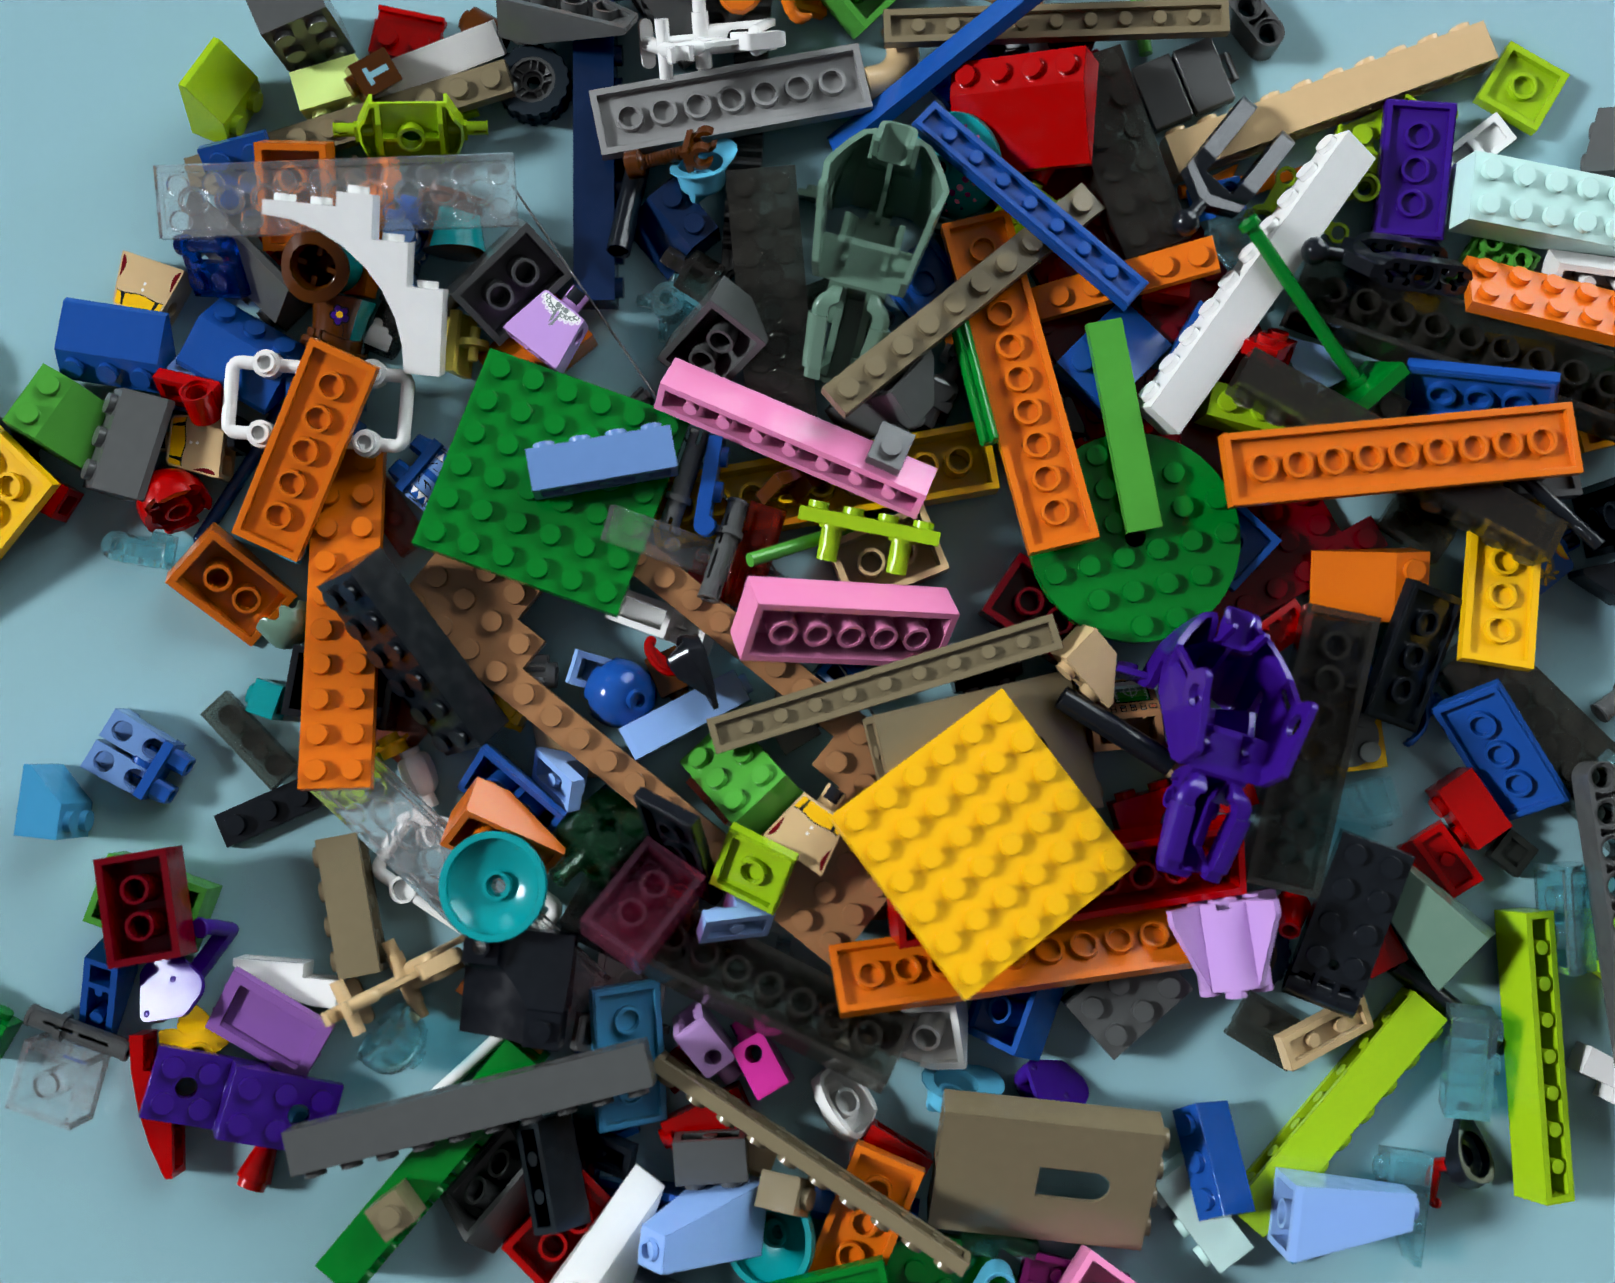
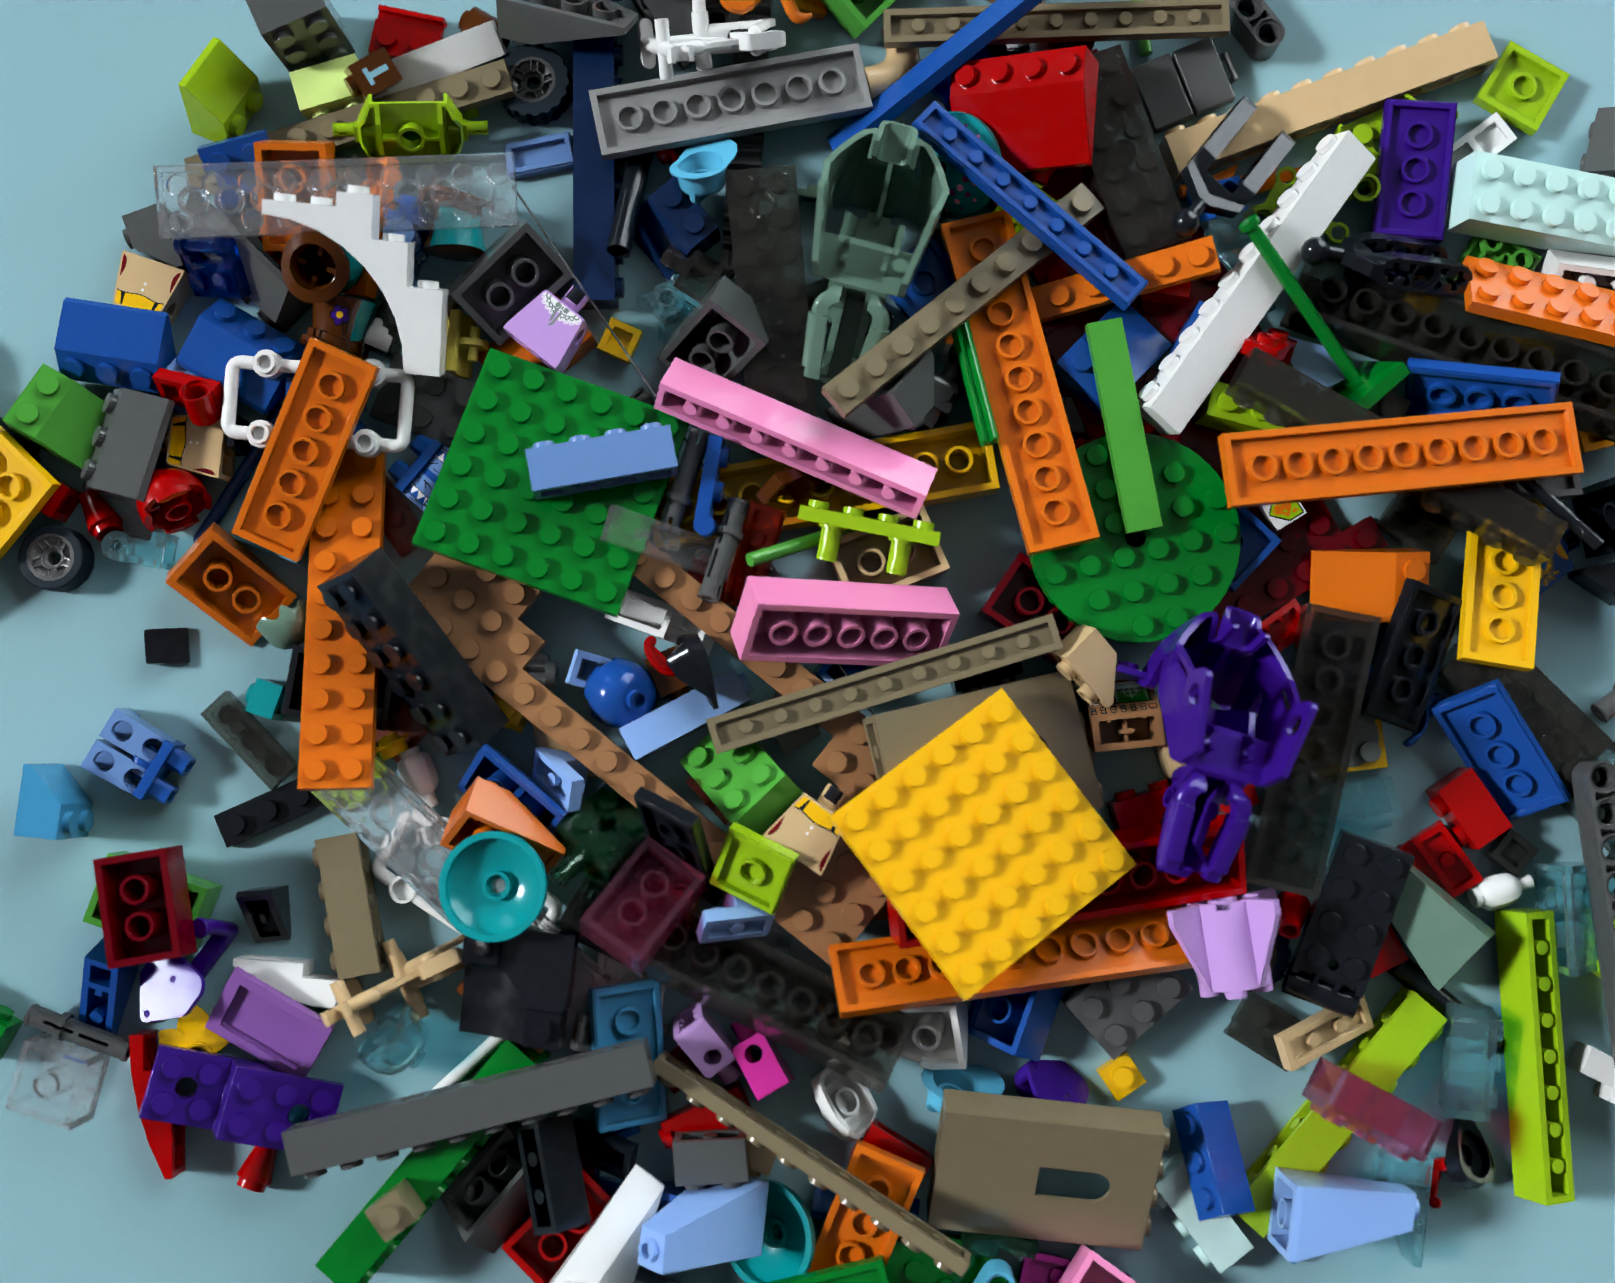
(40, 565): none -> wheel
(99, 515): none -> red cone
(143, 236): none -> dark grey slope
(166, 646): none -> black slope
(266, 912): none -> black slope
(436, 407): none -> dark grey plate
(542, 154): none -> medium blue tile
(628, 336): none -> yellow plate
(638, 163): reddish brown bar -> none
(785, 1193): dark tan brick -> none
(890, 448): bracket -> none
(1115, 730): black piece -> none
(1121, 1076): none -> yellow plate
(1281, 514): none -> tile
(1371, 1112): none -> clear pink brick
(1498, 891): none -> white plant

